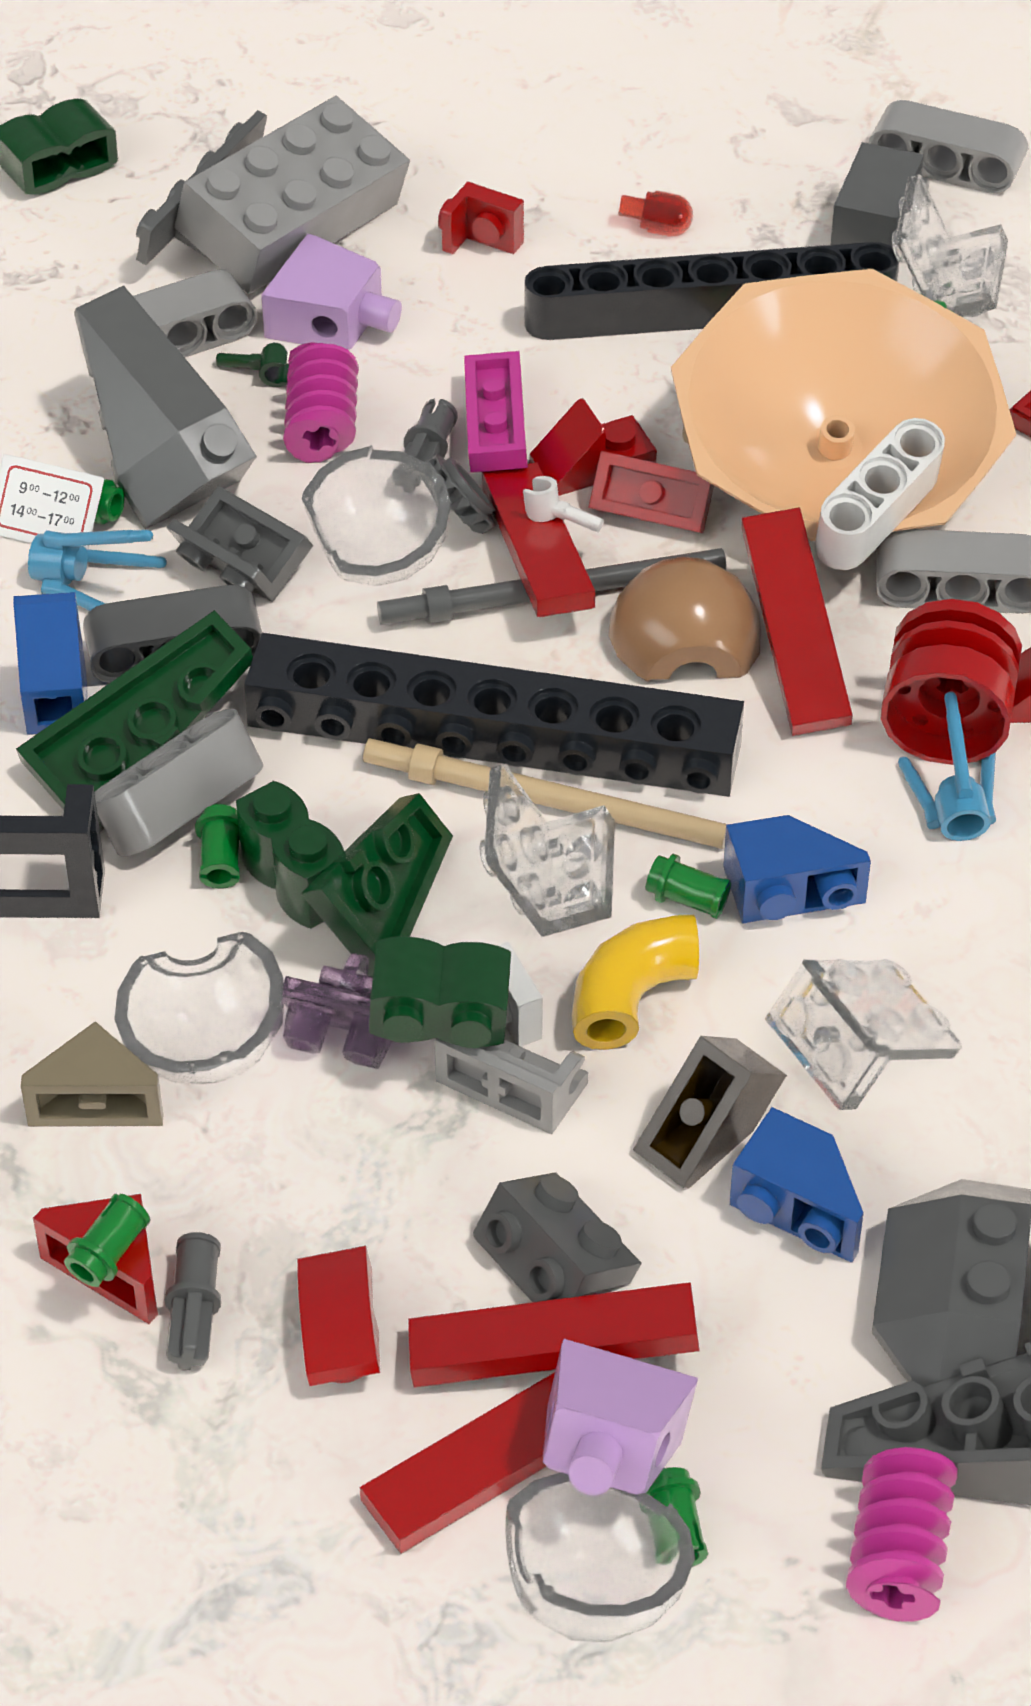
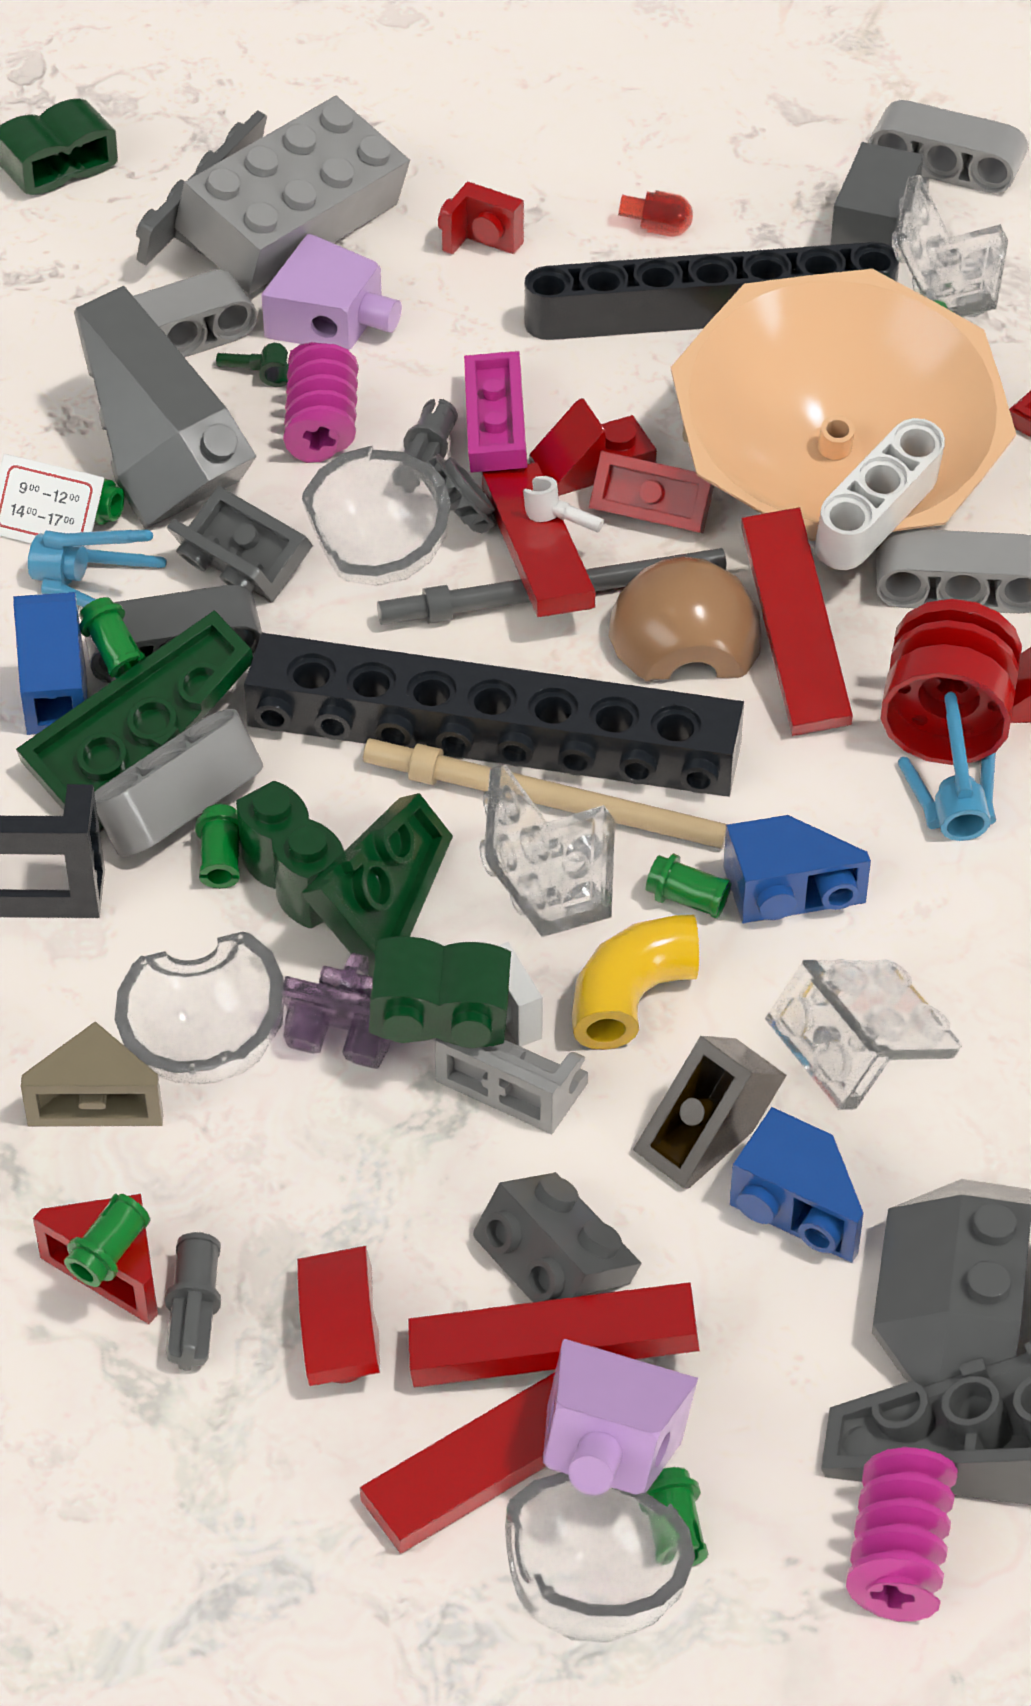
(105, 625): none -> green pin

